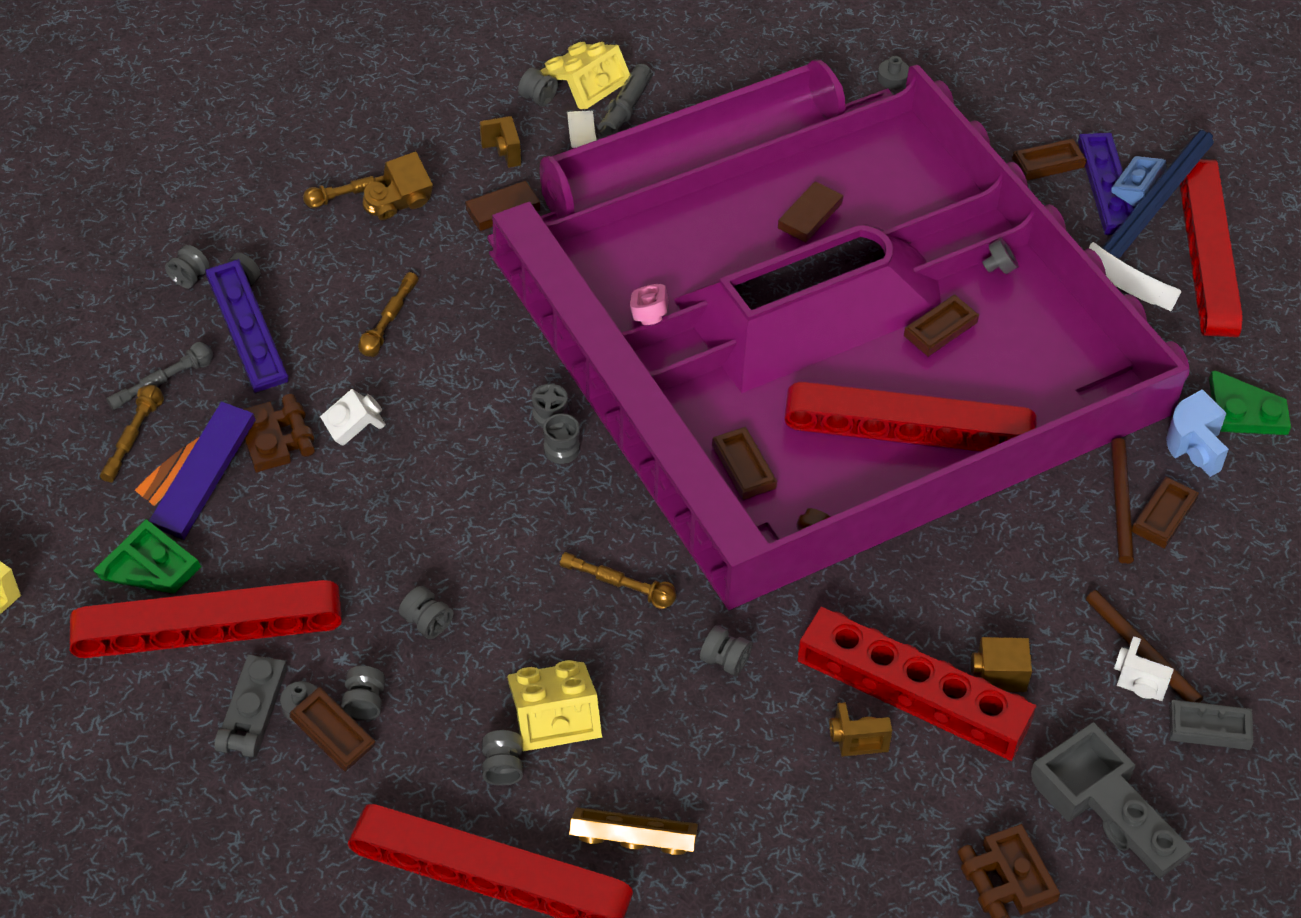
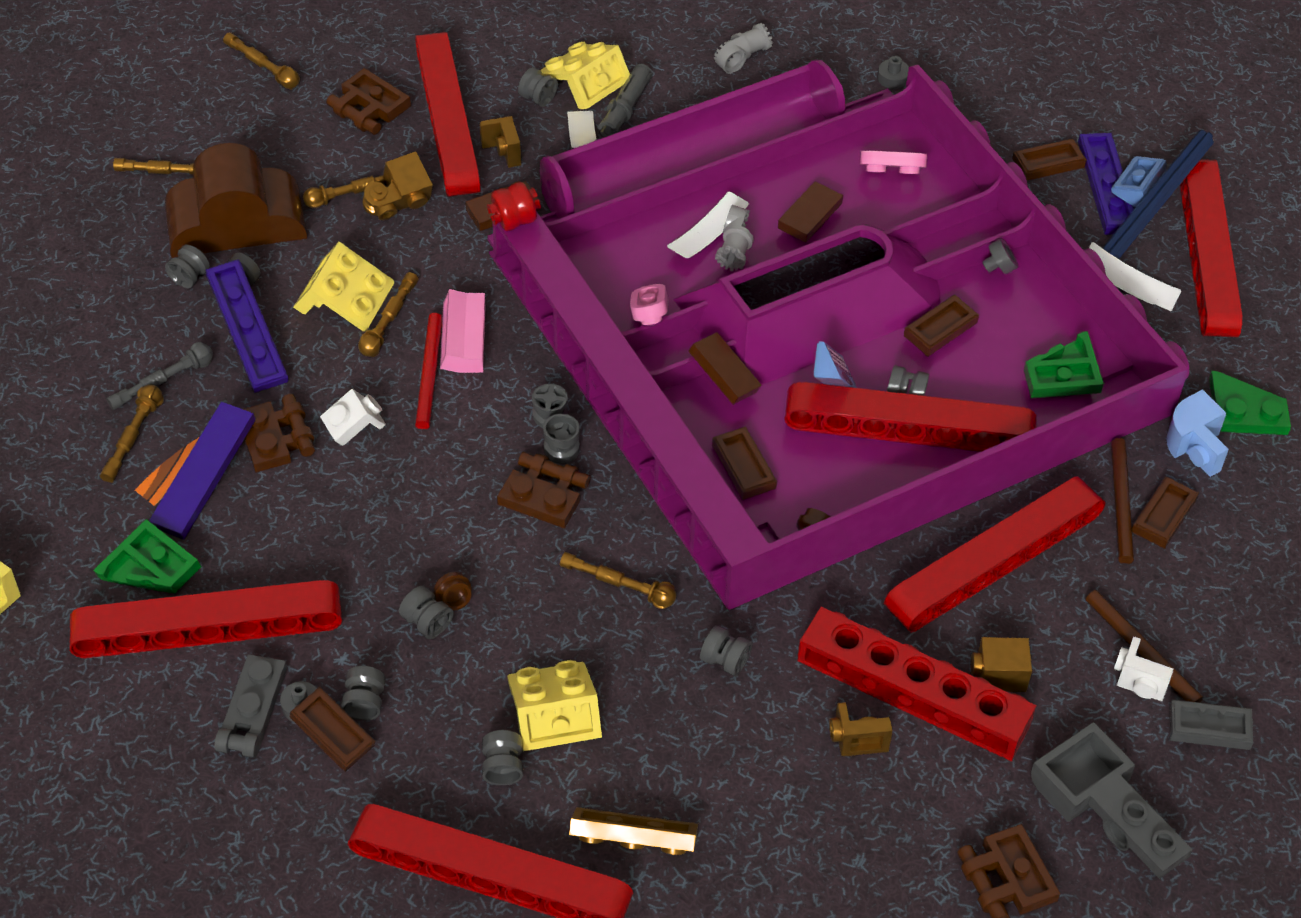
(151, 166): none -> pearl gold piece
(233, 203): none -> reddish brown brick
(283, 74): none -> pearl gold piece
(347, 287): none -> light yellow bracket
(376, 97): none -> reddish brown plate
(428, 371): none -> red bar
(447, 114): none -> red beam
(453, 590): none -> reddish brown plate
(463, 332): none -> bright pink piece
(513, 206): none -> red piece
(541, 498): none -> reddish brown plate
(708, 228): none -> white sticker
(725, 368): none -> reddish brown tile
(736, 239): none -> light grey connector
(743, 46): none -> light grey connector
(831, 367): none -> medium blue slope
(878, 160): none -> bright pink plate
(900, 380): none -> dark grey wheel
(993, 554): none -> red beam
(1065, 370): none -> green wing

